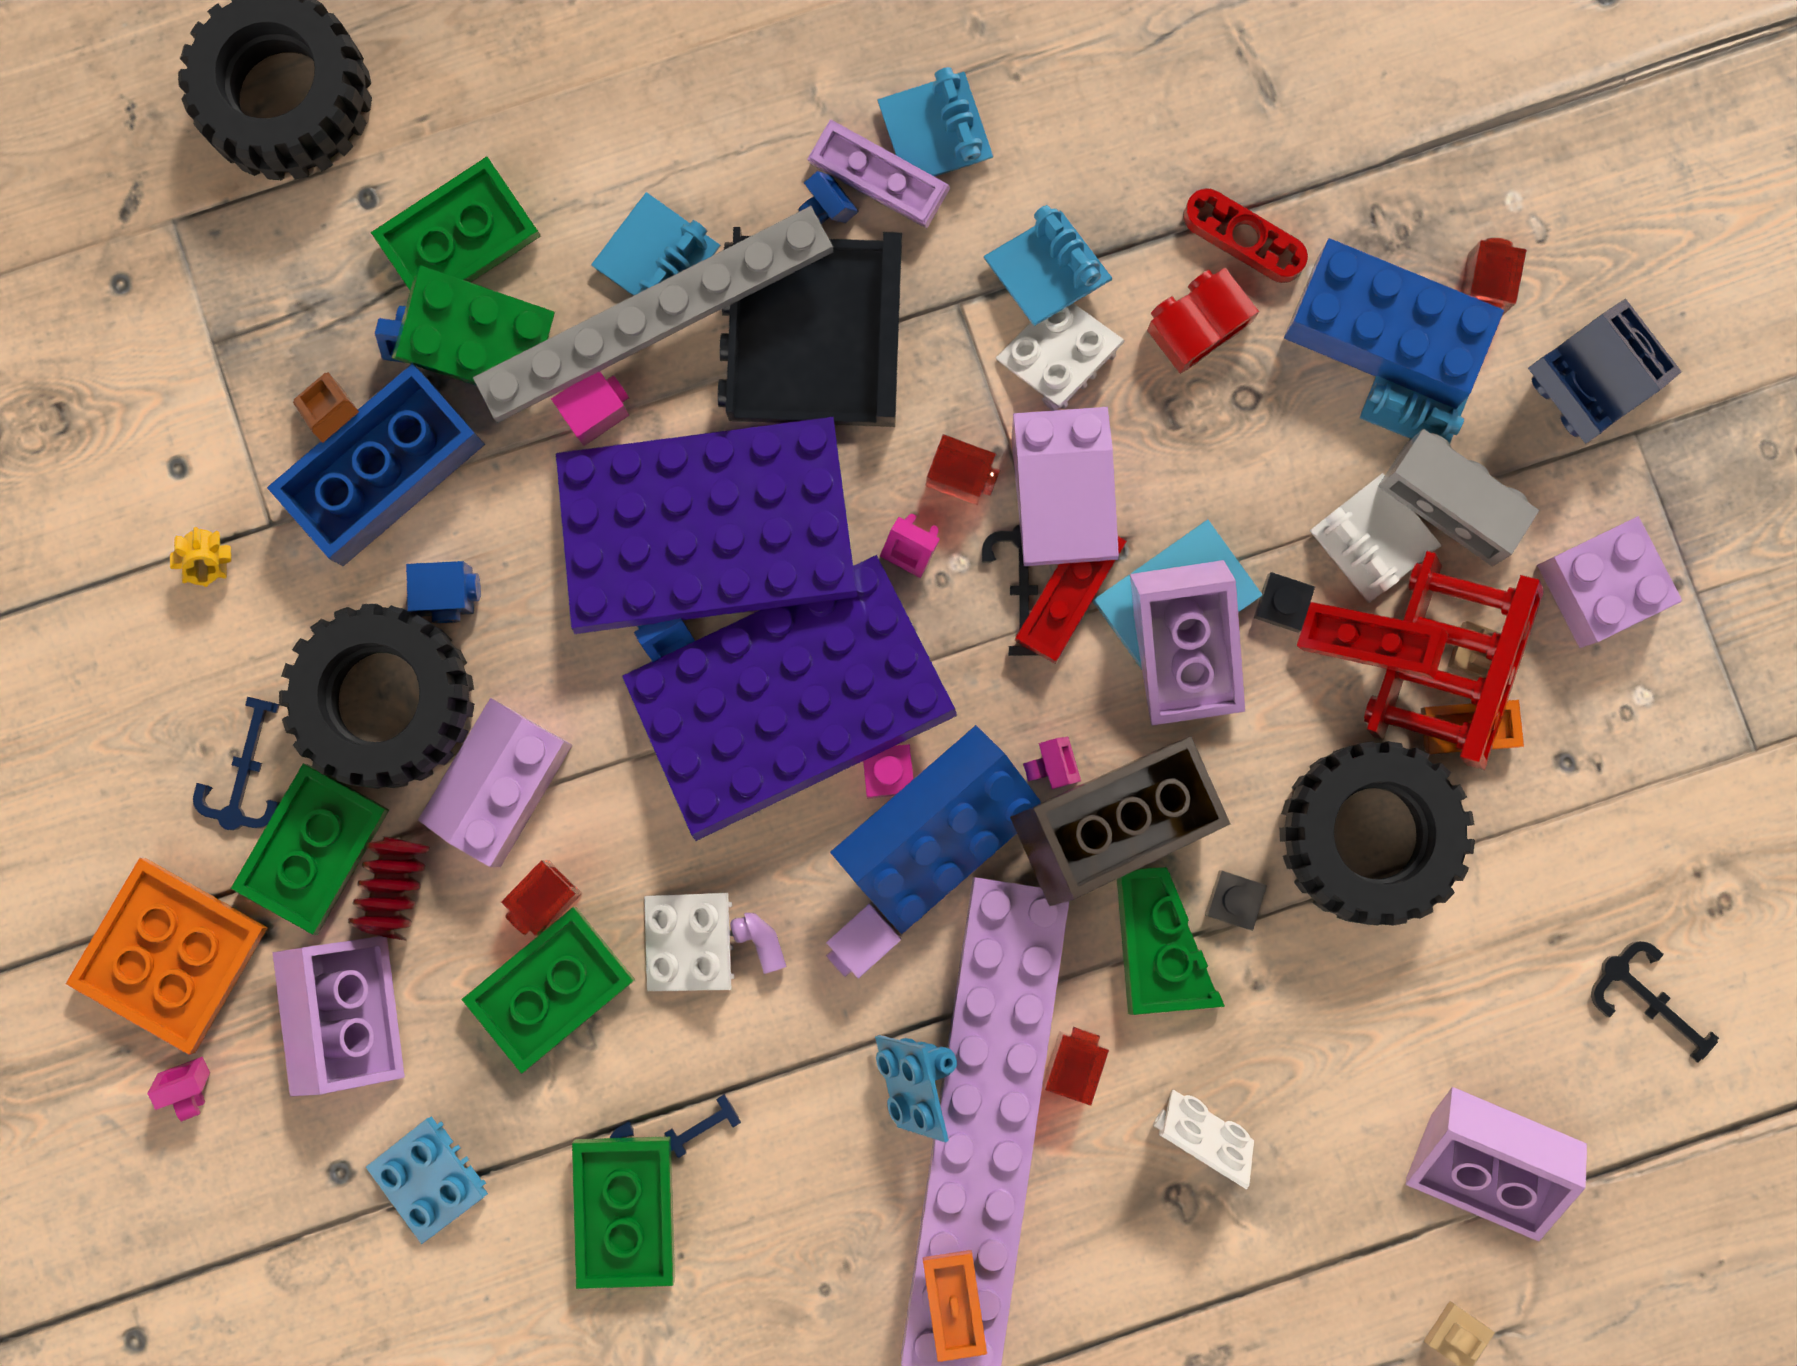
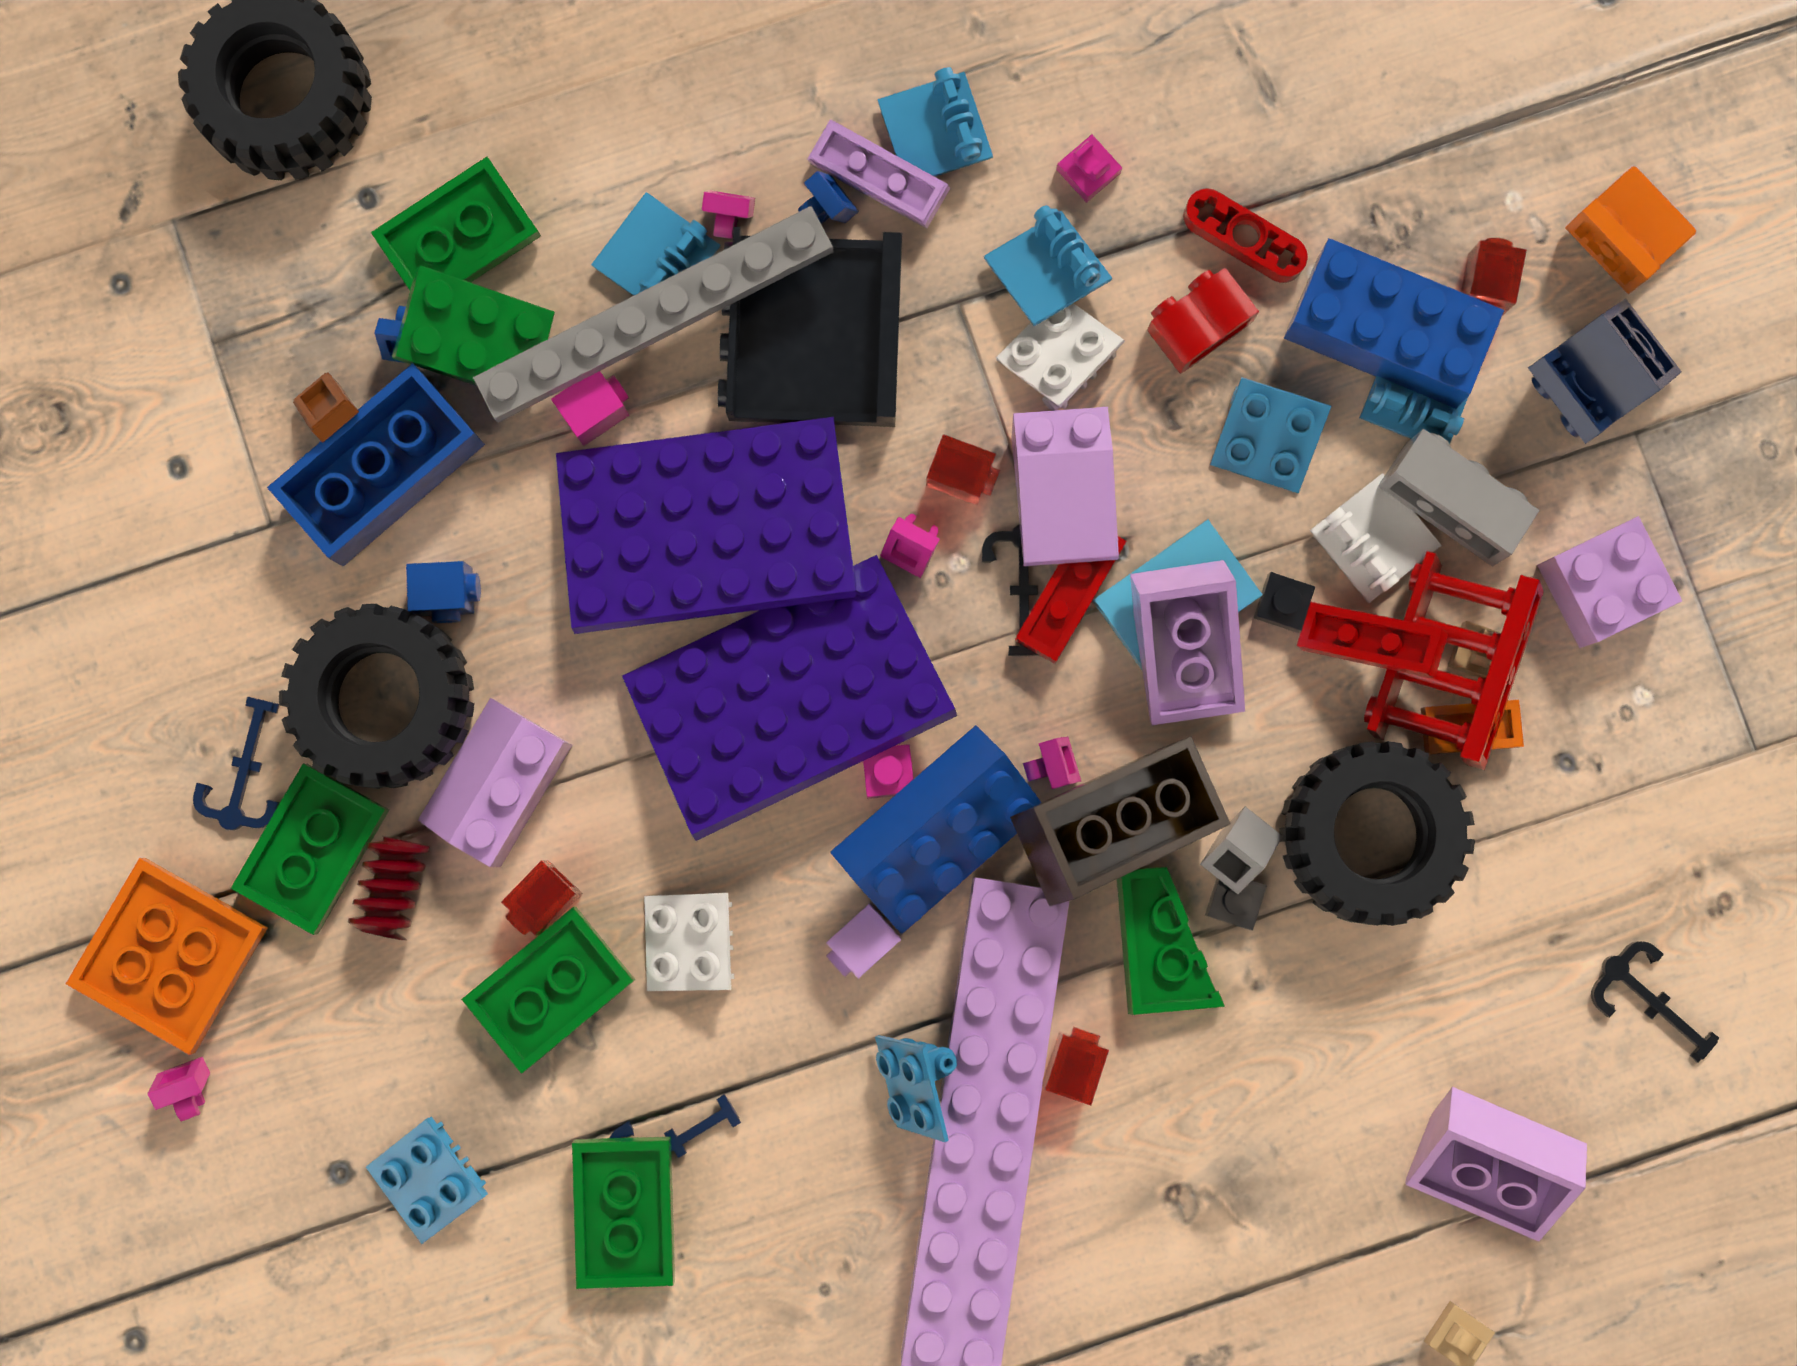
(200, 557): yellow gear -> none
(338, 1016): lavender slope -> none
(663, 637): blue tile -> none
(728, 209): none -> dark pink tile
(763, 936): lavender arm -> none
(954, 1305): orange plate -> none
(1089, 168): none -> dark pink tile
(1207, 1137): white hinge -> none
(1241, 850): none -> light grey brick
(1270, 434): none -> dark azure hinge
(1631, 229): none -> orange bracket

